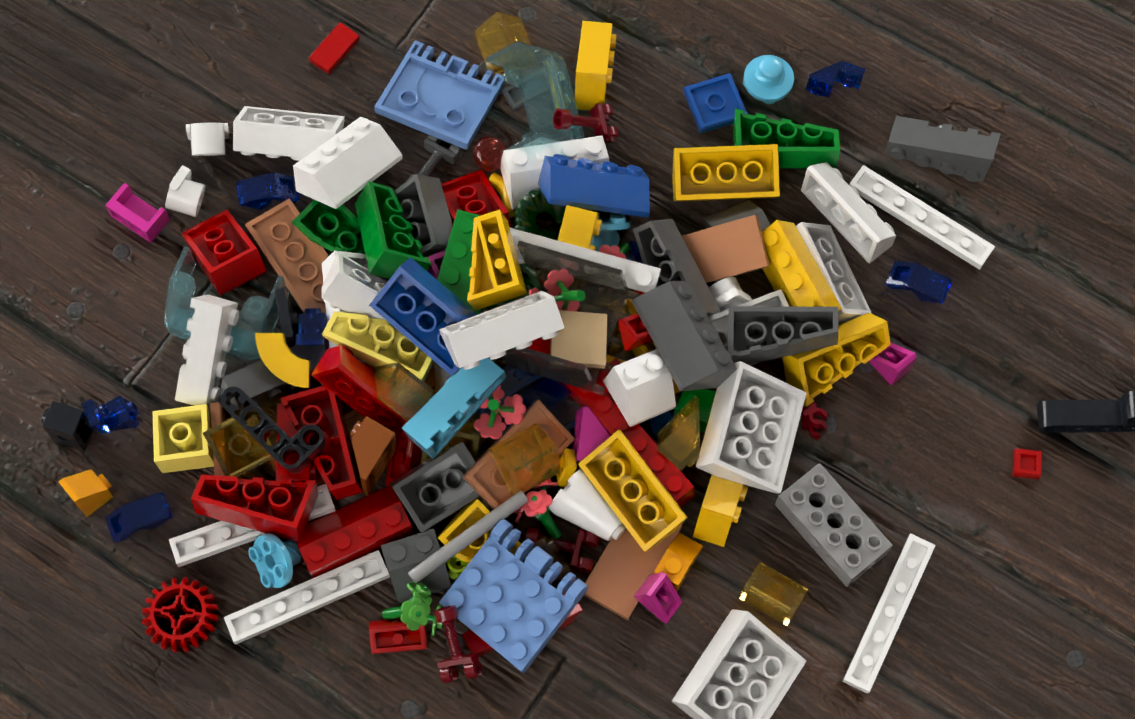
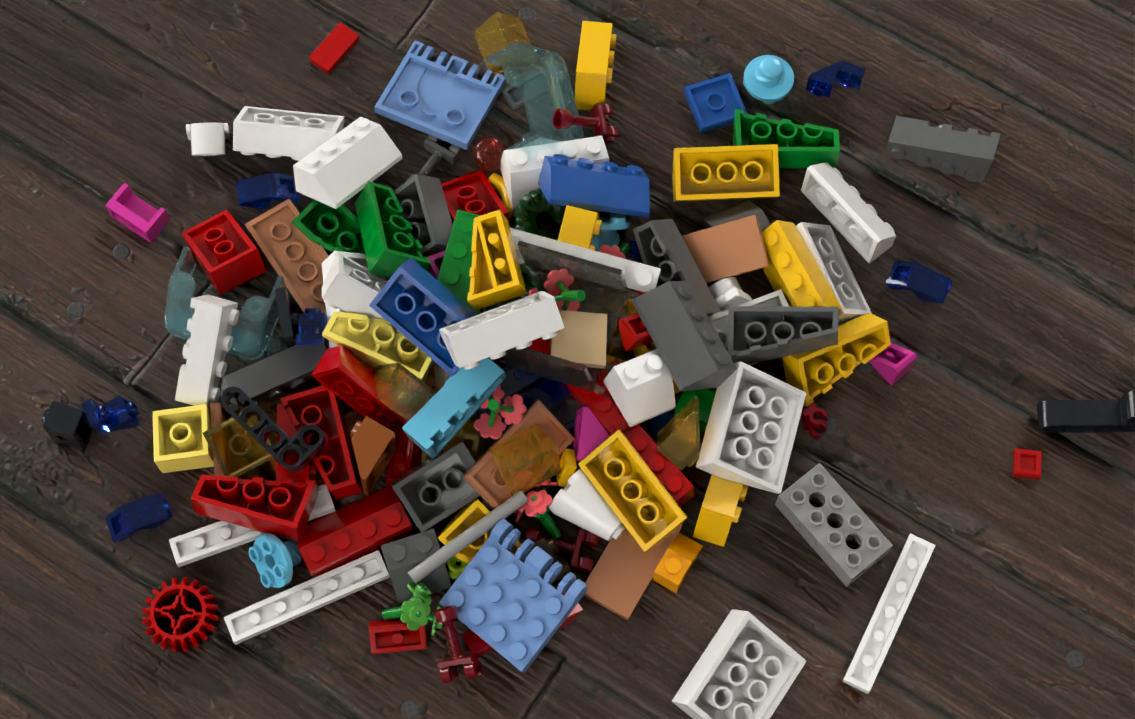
(87, 490): light orange slope -> none
(183, 194): white piece -> none
(282, 361): yellow tile -> none
(659, 596): dark pink slope -> none
(773, 593): clear yellow slope -> none
(922, 217): white plate -> none

